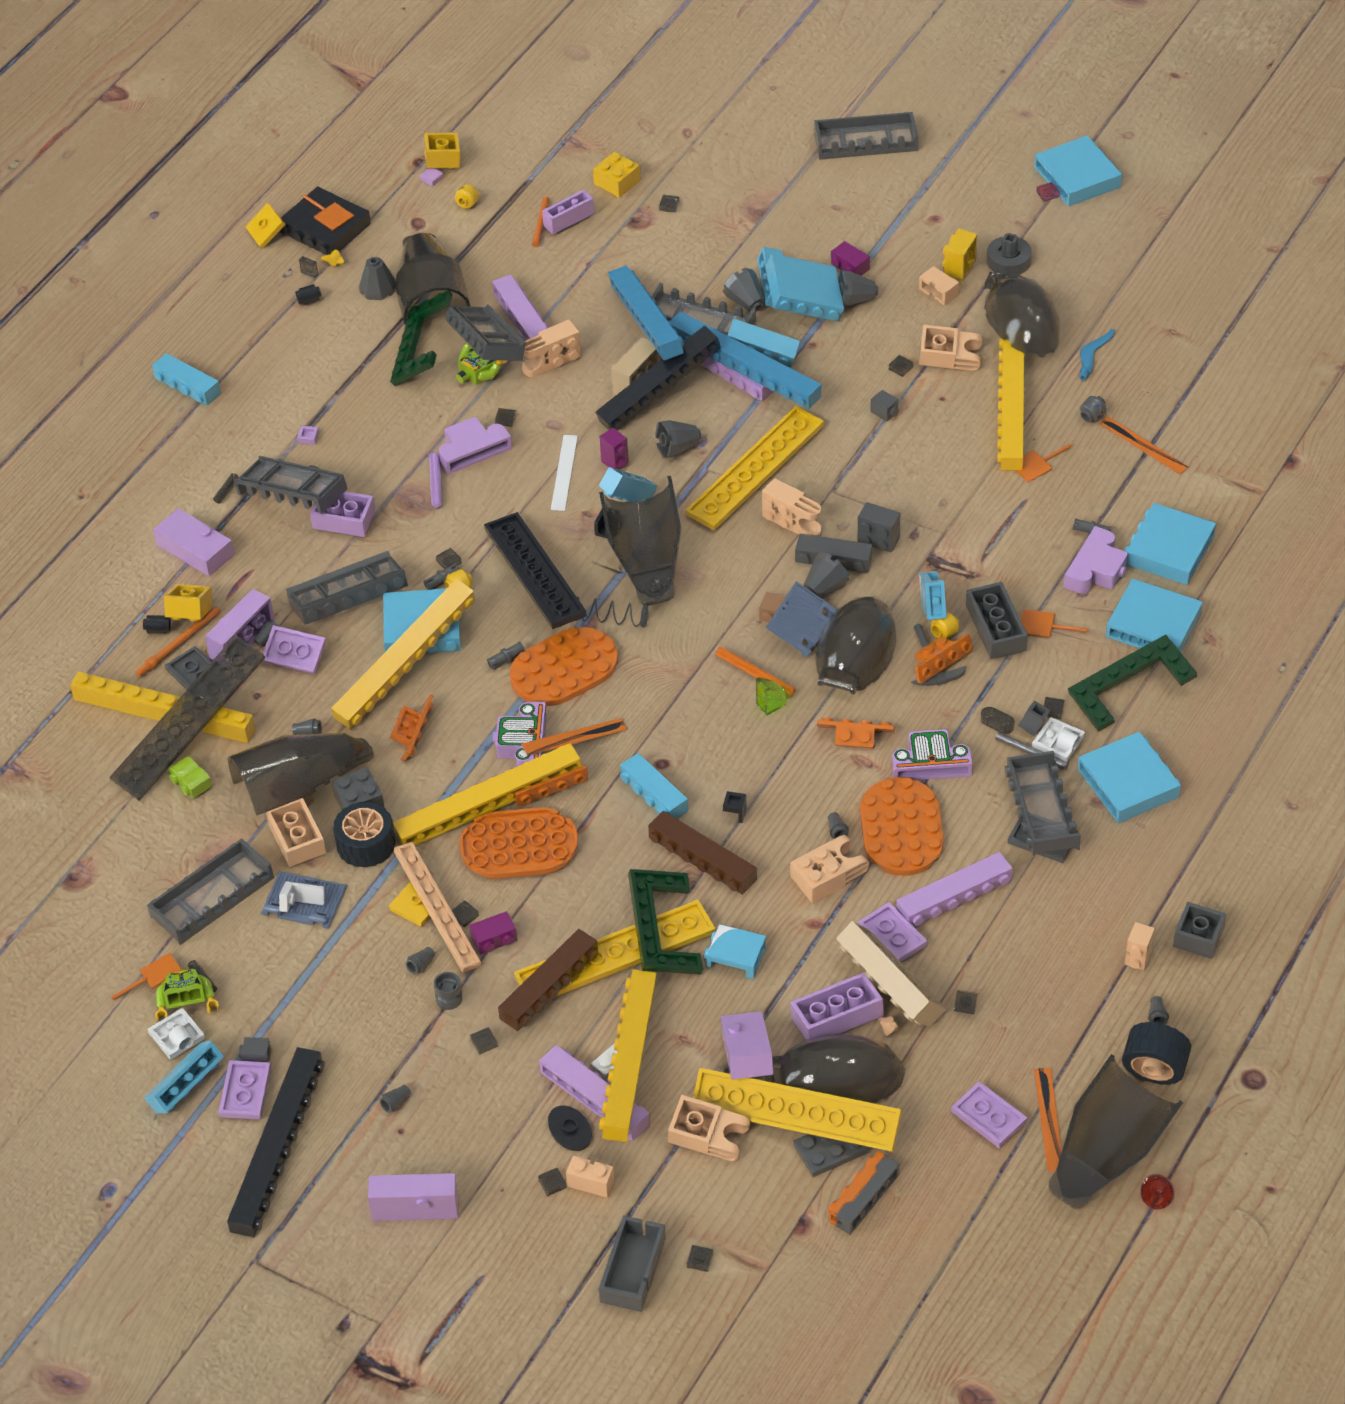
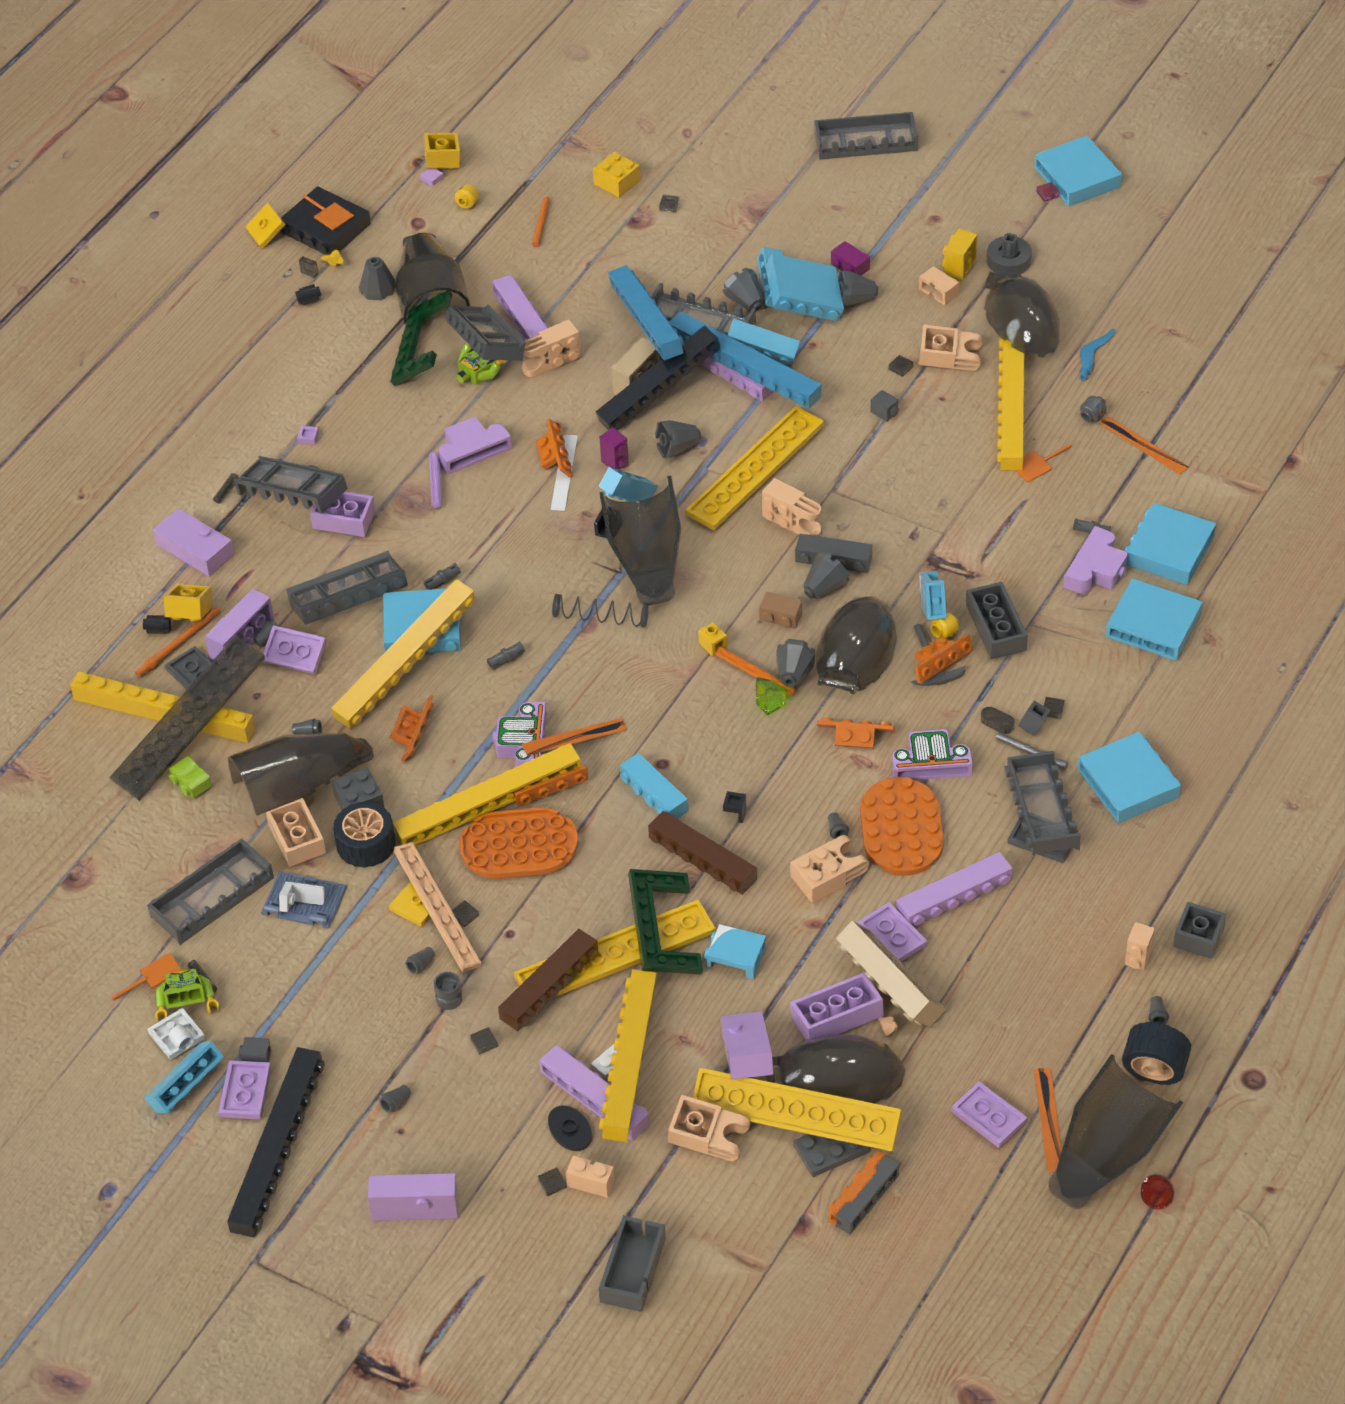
(186, 379): medium azure brick -> none
(448, 558): clear smoke plate -> none
(461, 575): yellow head -> none
(493, 932): magenta brick -> none
(505, 417): clear smoke tile -> none
(535, 570): black plate -> none
(553, 450): none -> orange bracket
(563, 666): orange plate -> none
(568, 212): lavender brick -> none
(700, 1258): clear smoke plate -> none
(712, 638): none -> yellow brick
(794, 661): none -> dark grey cone
(801, 618): sand blue window -> none
(879, 527): dark grey brick -> none
(965, 1002): clear smoke plate -> none
(1040, 623): orange piece -> none
(1059, 738): white plate -> none
(1161, 650): dark green plate -> none

